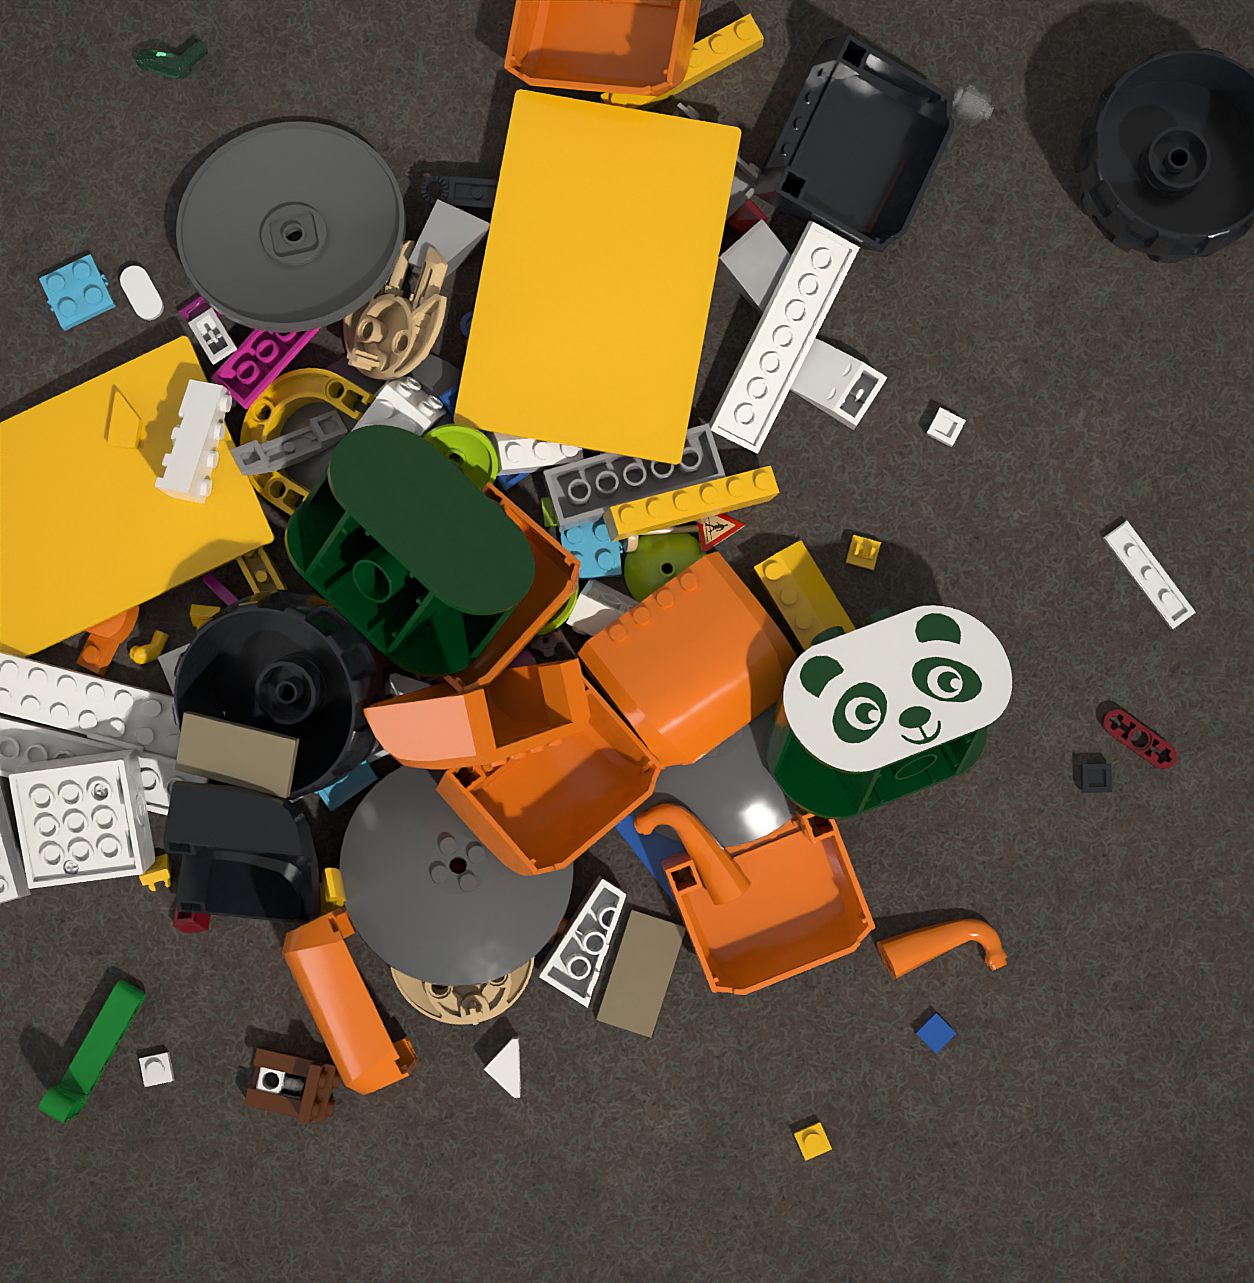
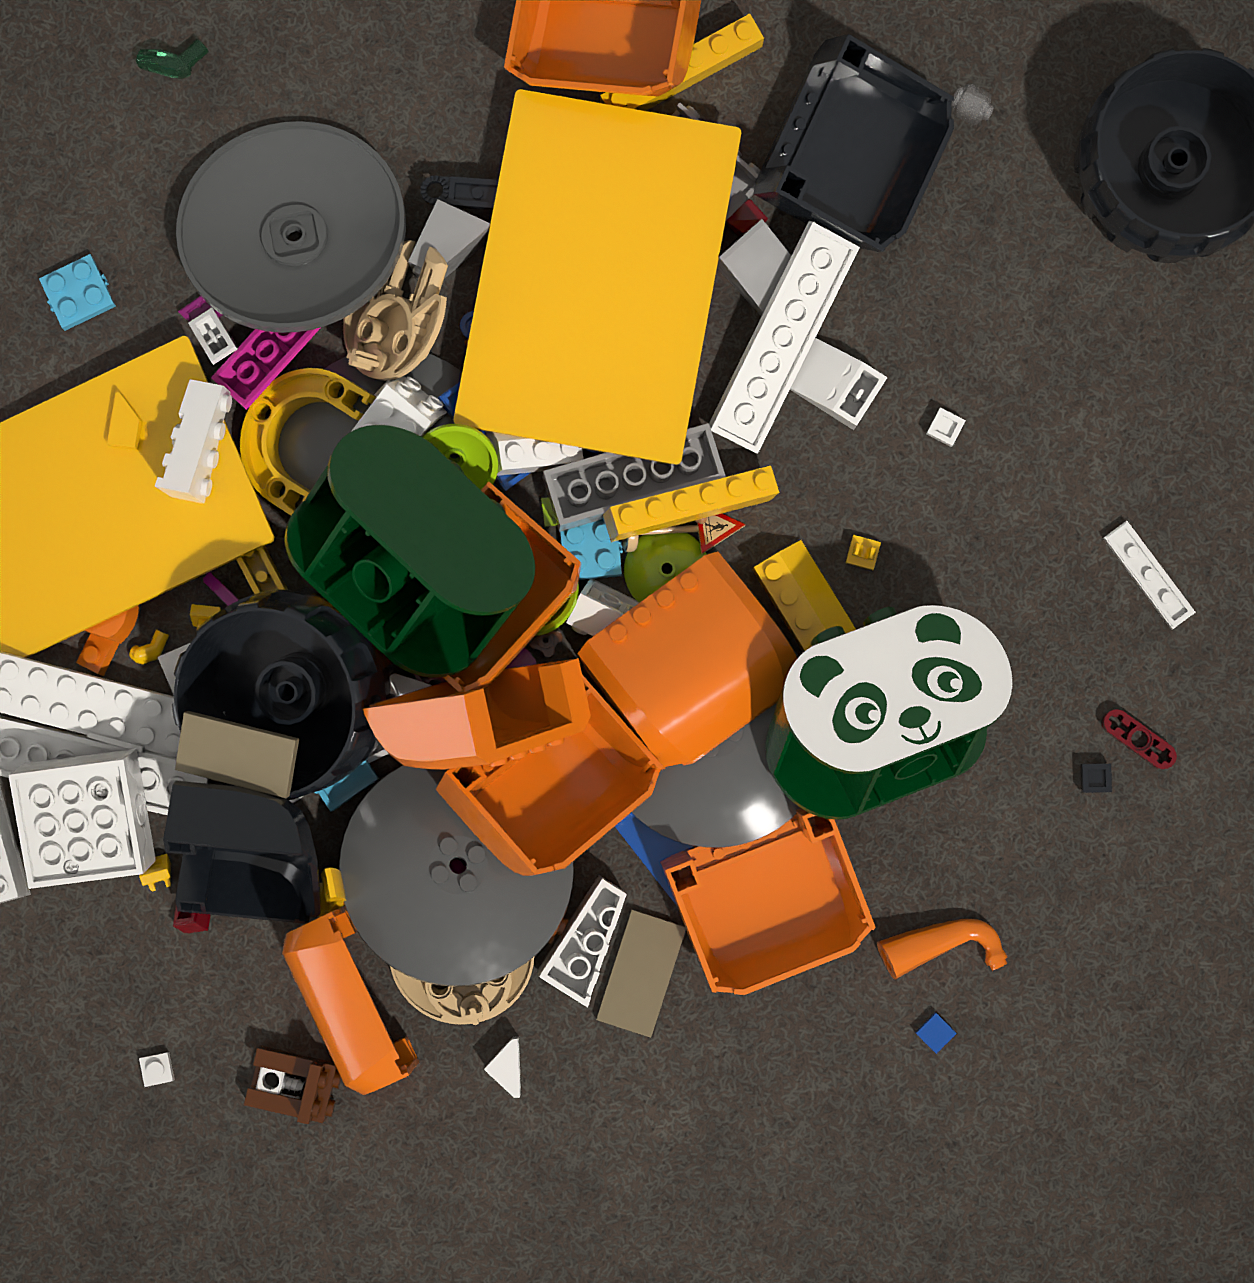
(68, 1096): green beam -> none
(141, 293): white tile -> none
(290, 448): light grey slope -> none
(716, 867): orange animal -> none
(812, 1141): yellow plate -> none

